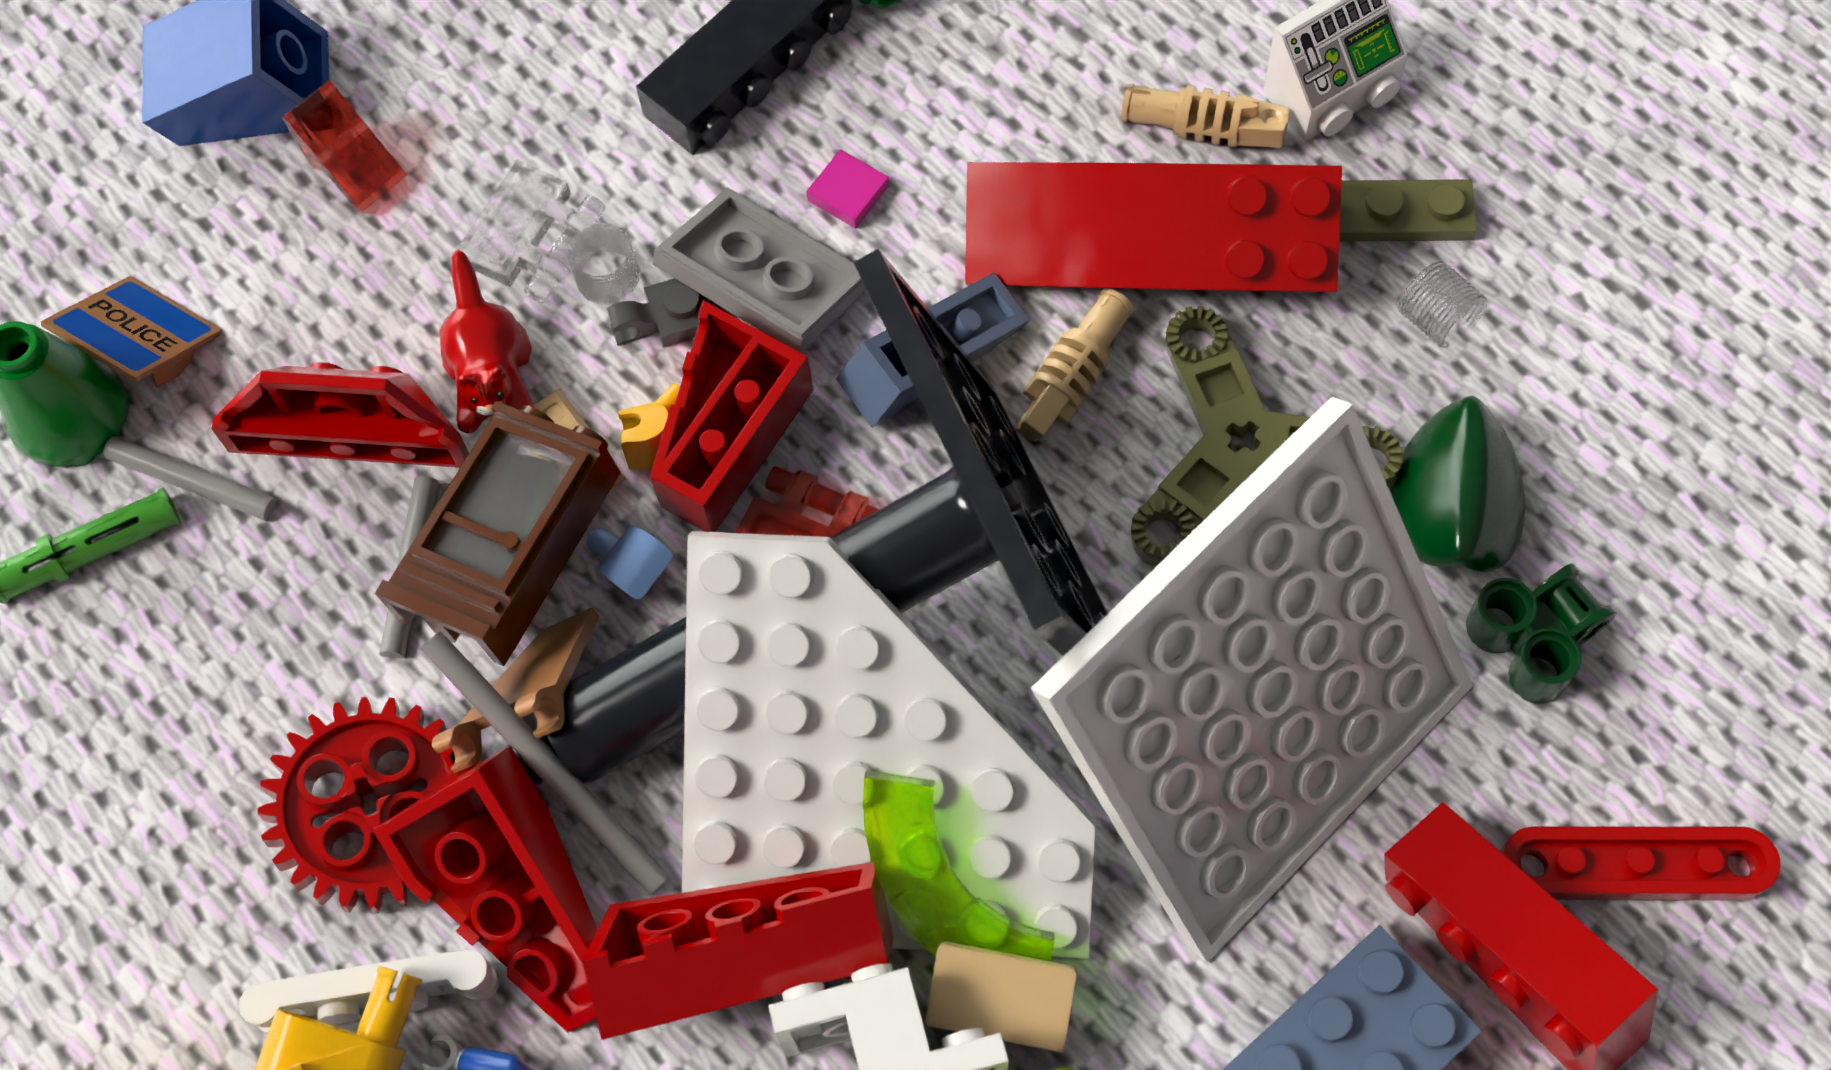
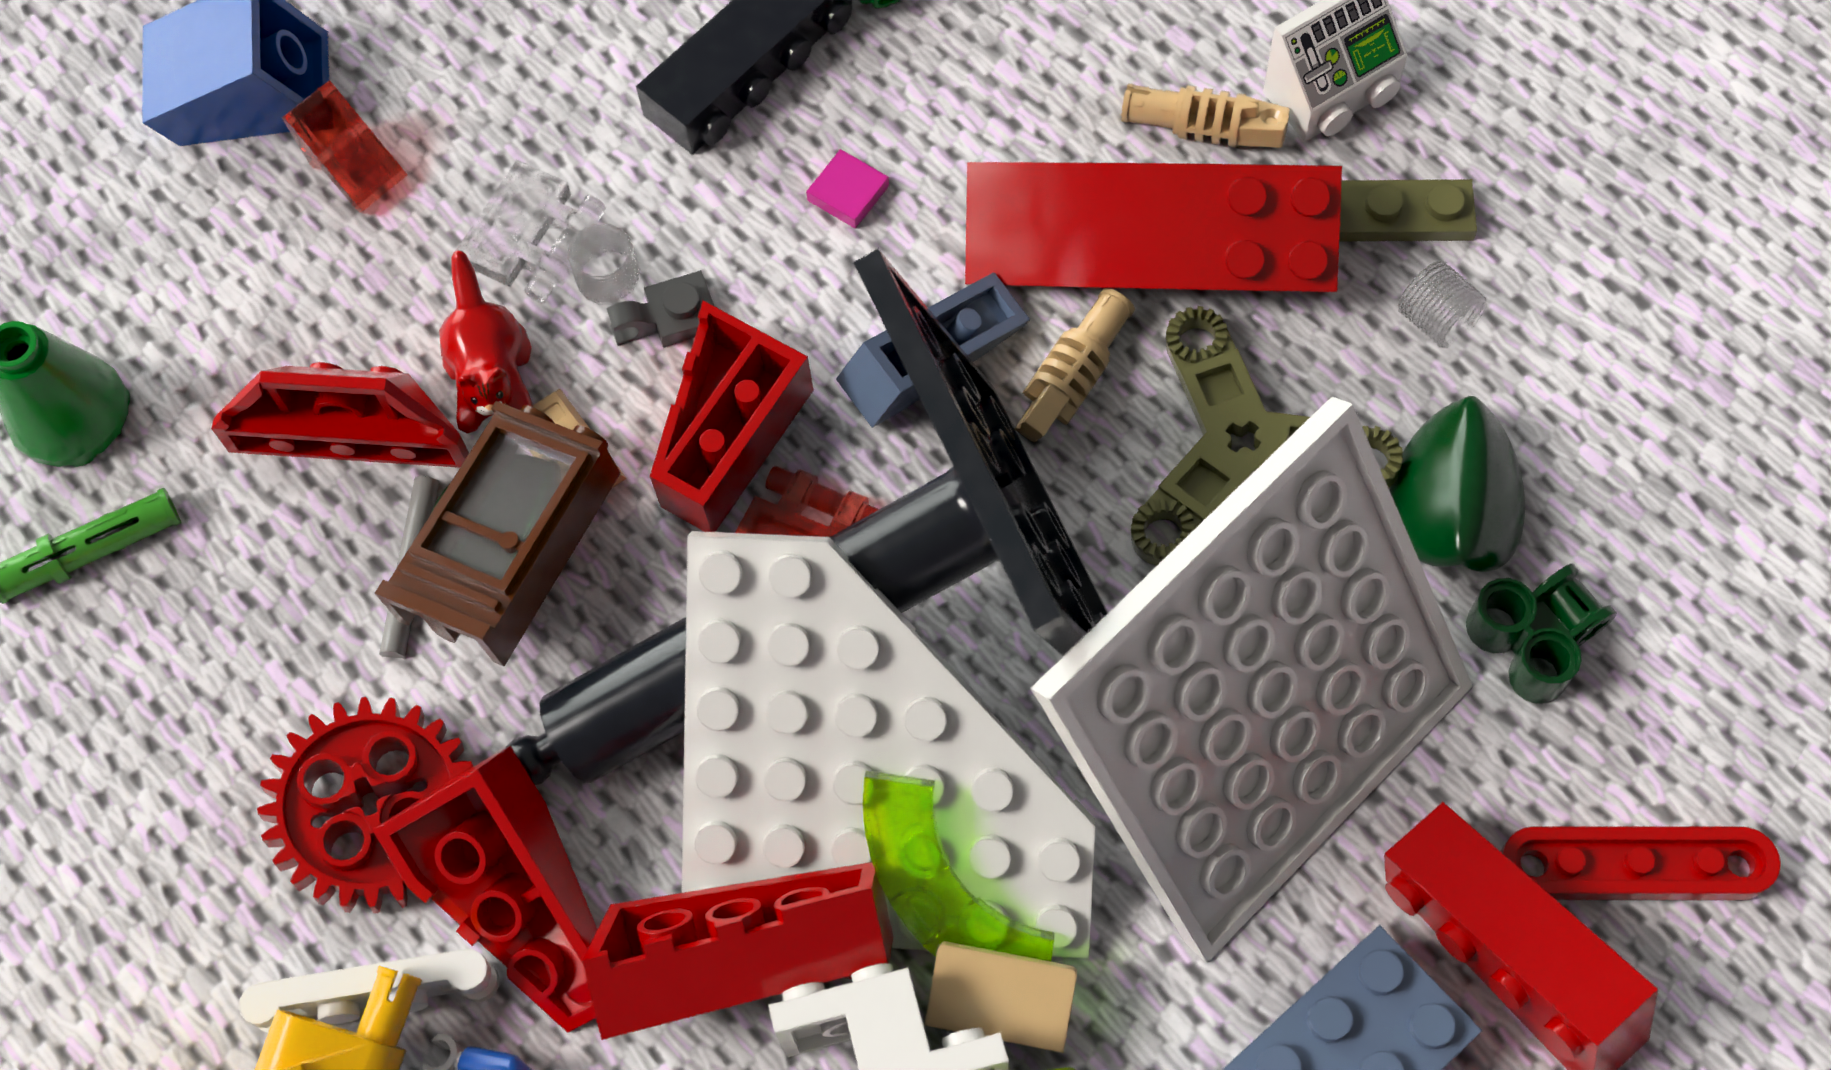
(134, 331): piece -> none
(190, 478): light grey bar -> none
(528, 685): medium nougat flag -> none
(544, 762): light grey piece -> none
(631, 560): light blue piece -> none
(644, 429): yellow piece -> none
(761, 269): light grey tile -> none

